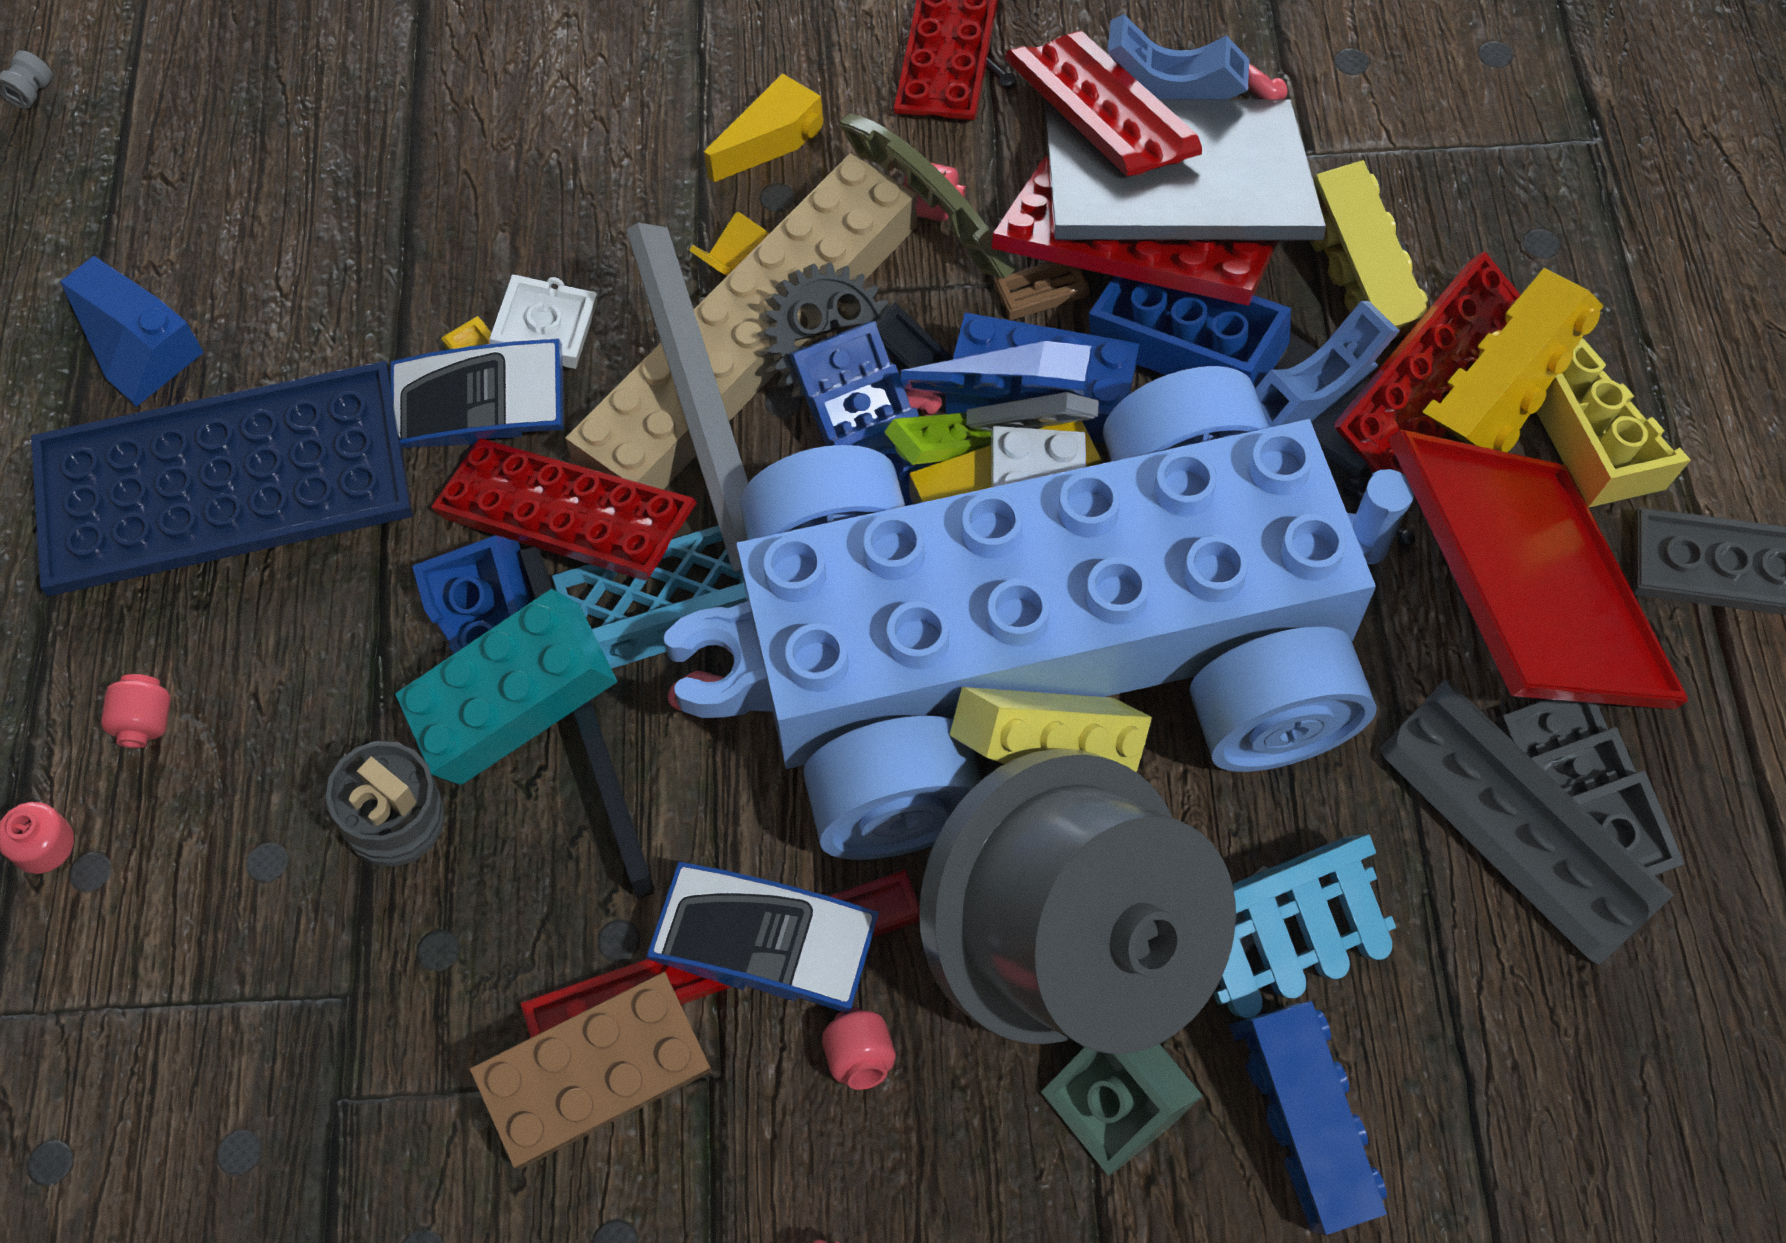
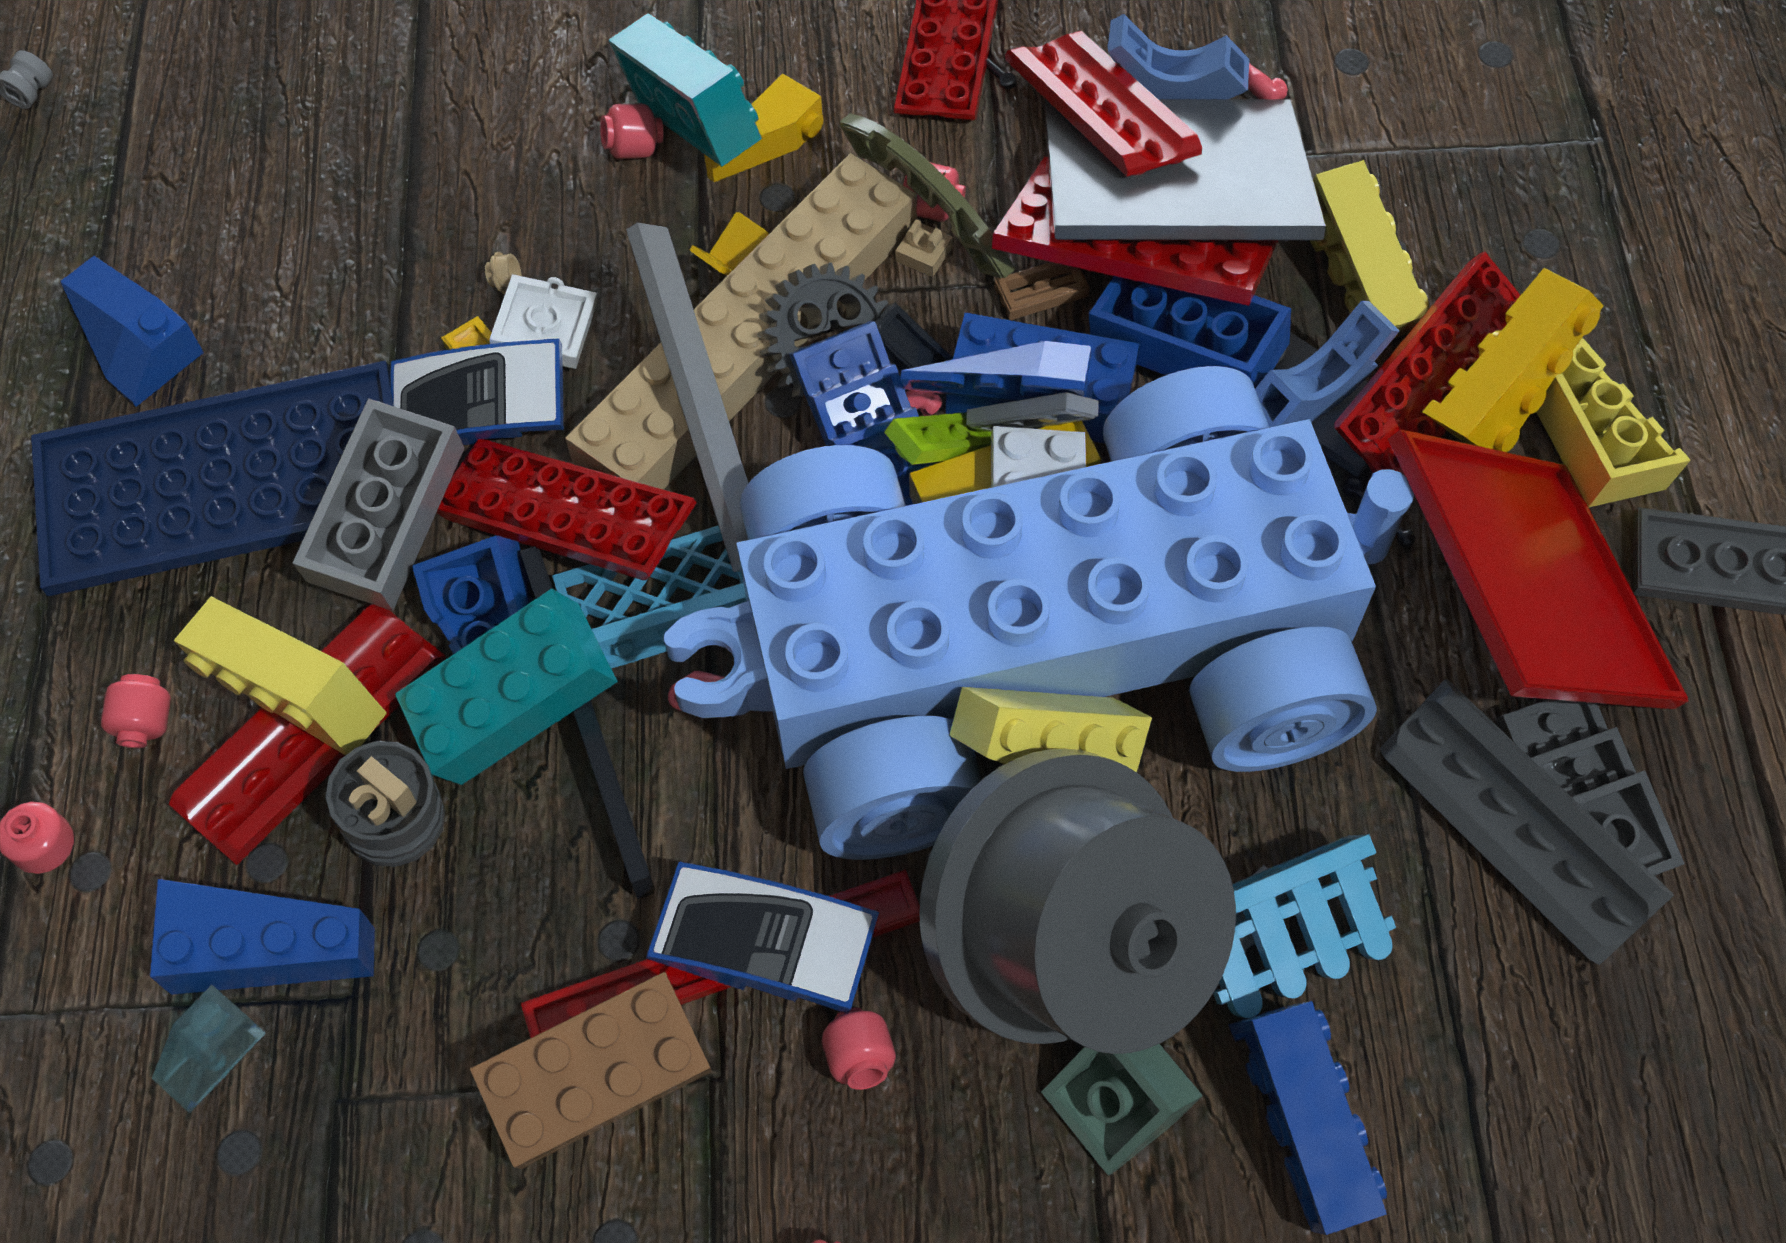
(204, 1048): none -> clear light blue slope
(253, 940): none -> blue wedge
(276, 764): none -> red plate
(280, 675): none -> light yellow wedge
(379, 504): none -> light grey brick
(500, 270): none -> tan plate
(630, 131): none -> coral head
(687, 88): none -> teal brick
(924, 248): none -> tan tile

